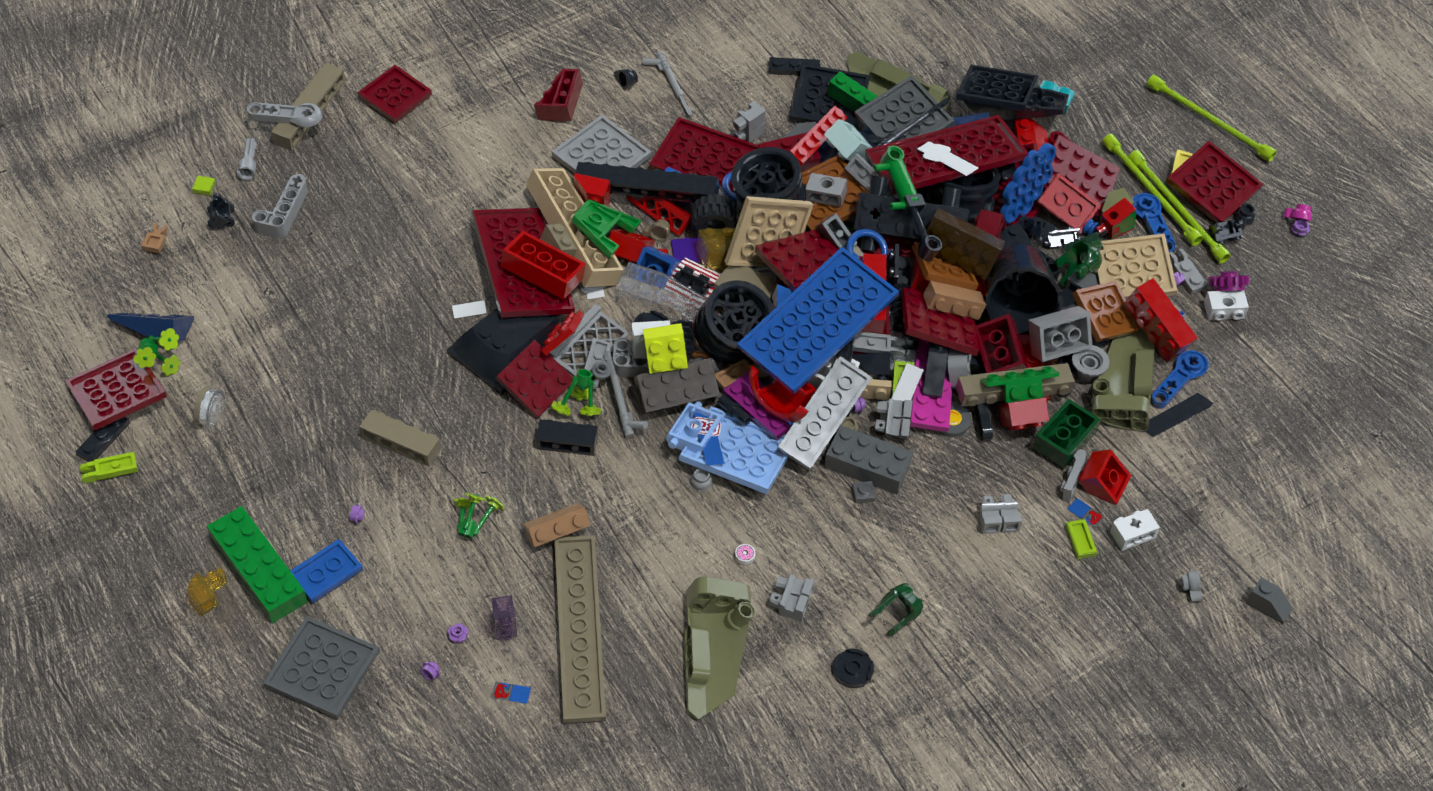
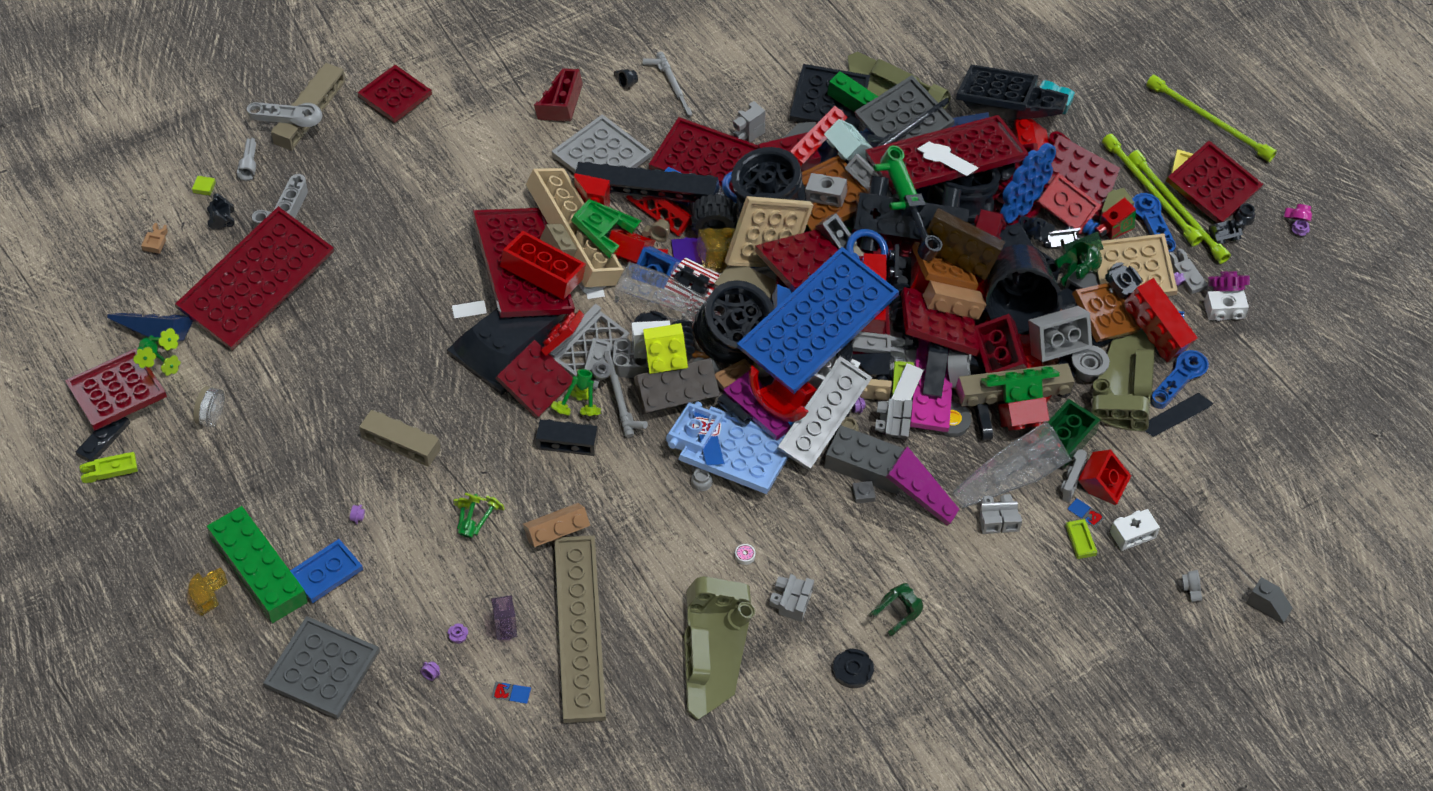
(254, 278): none -> dark red plate
(789, 66): black plate -> none
(920, 485): none -> magenta wing
(1015, 466): none -> clear wedge
(1116, 277): none -> black plate

